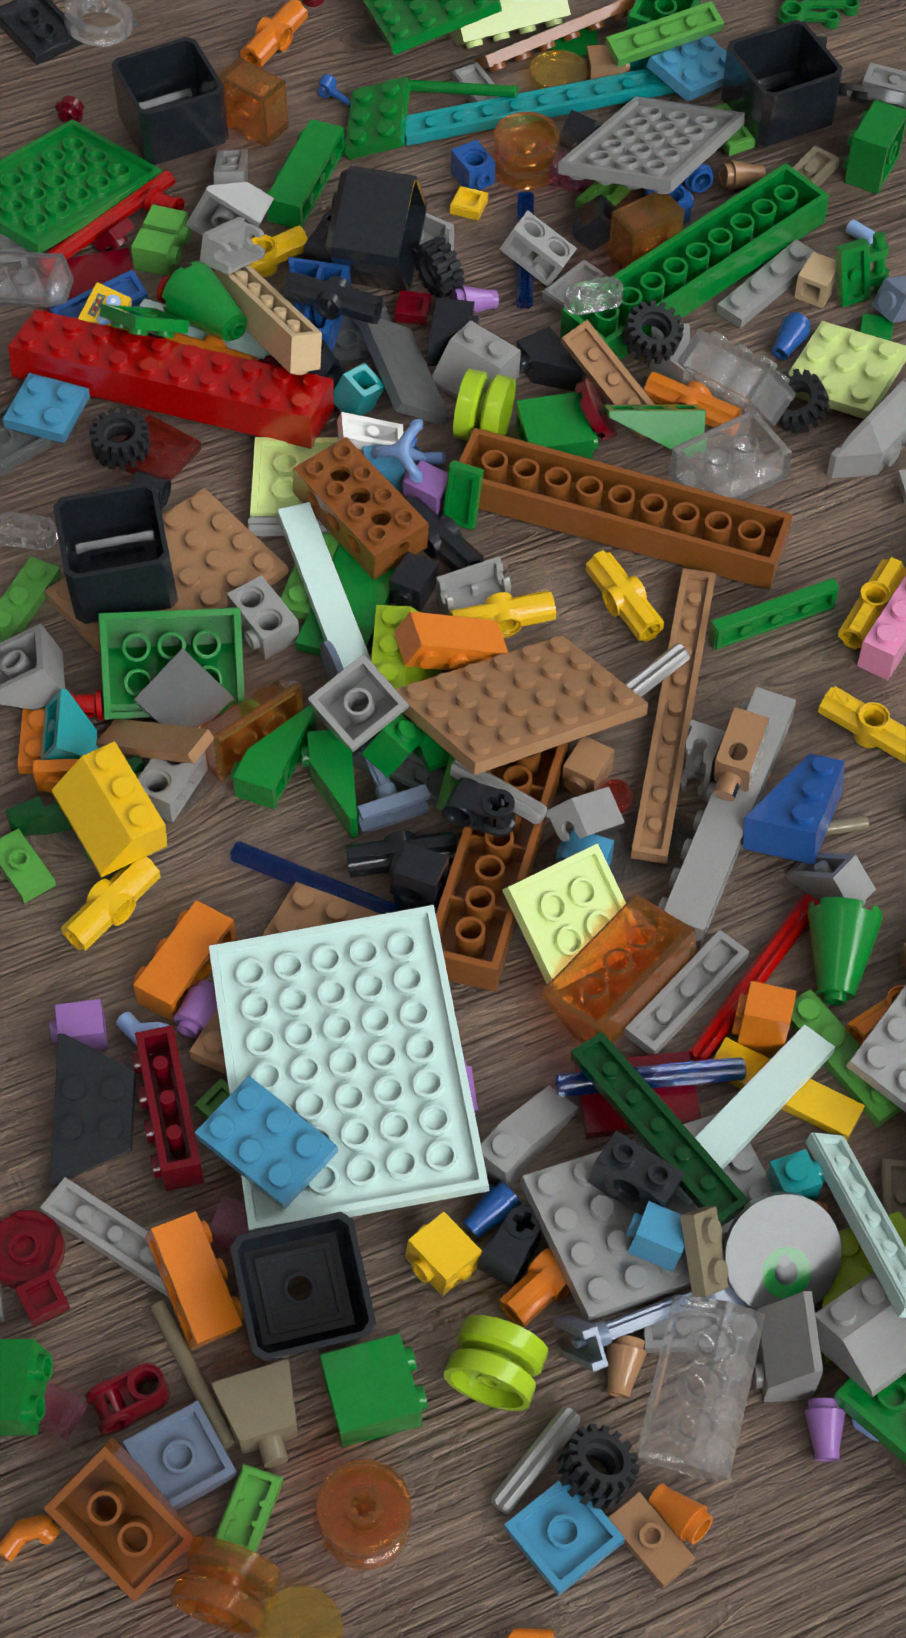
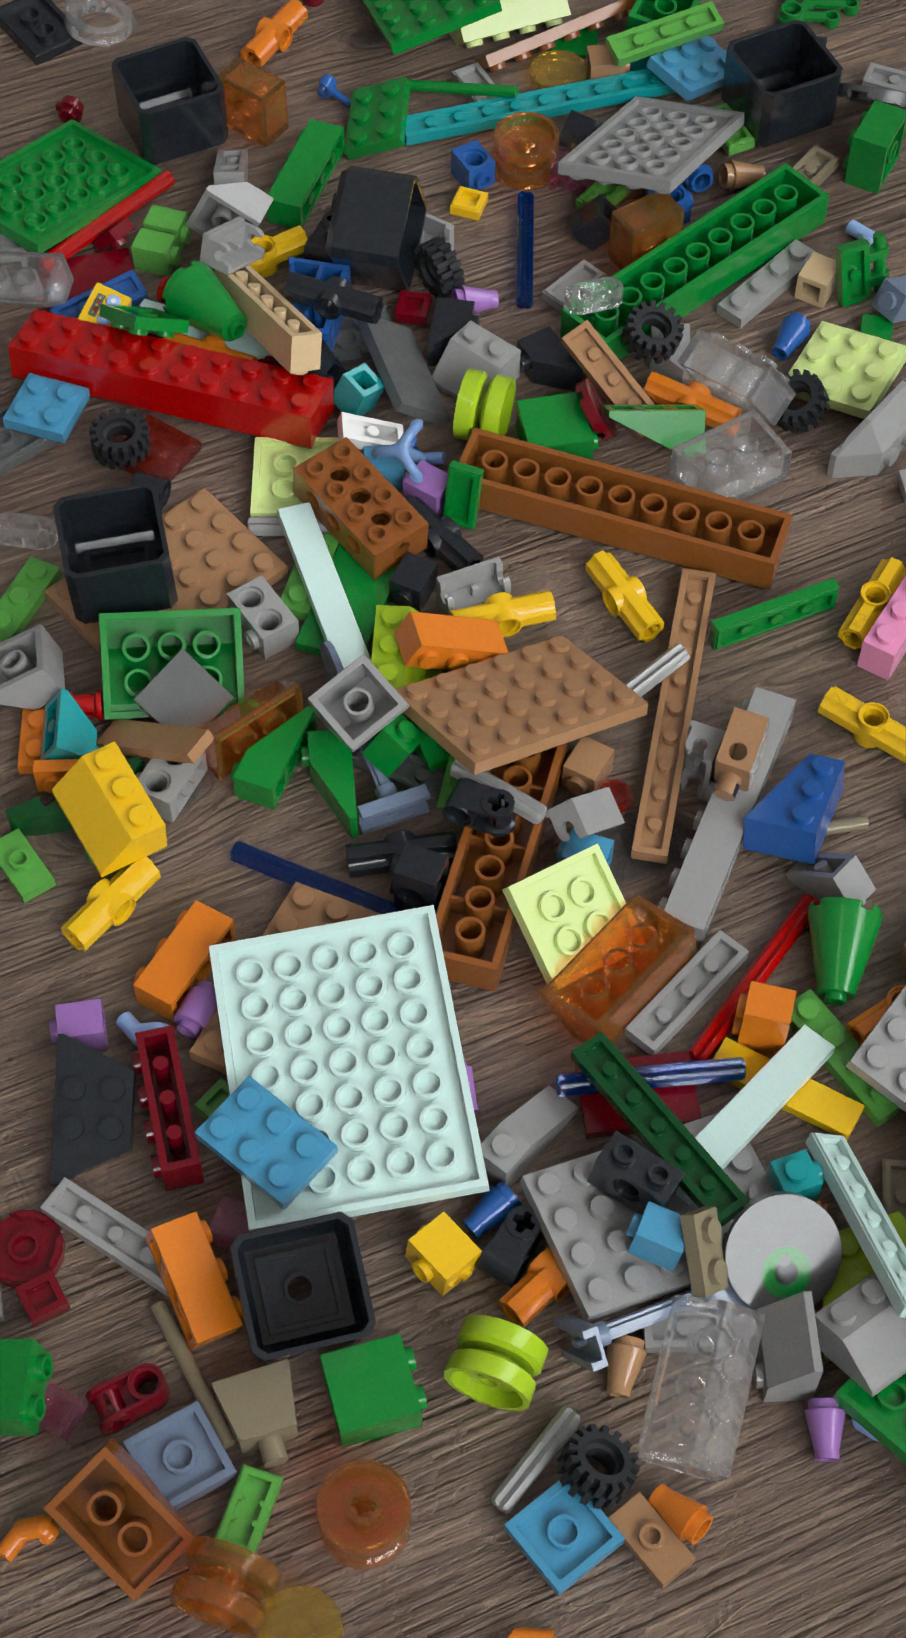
(157, 197): red bush -> none
(537, 248): light grey brick -> none

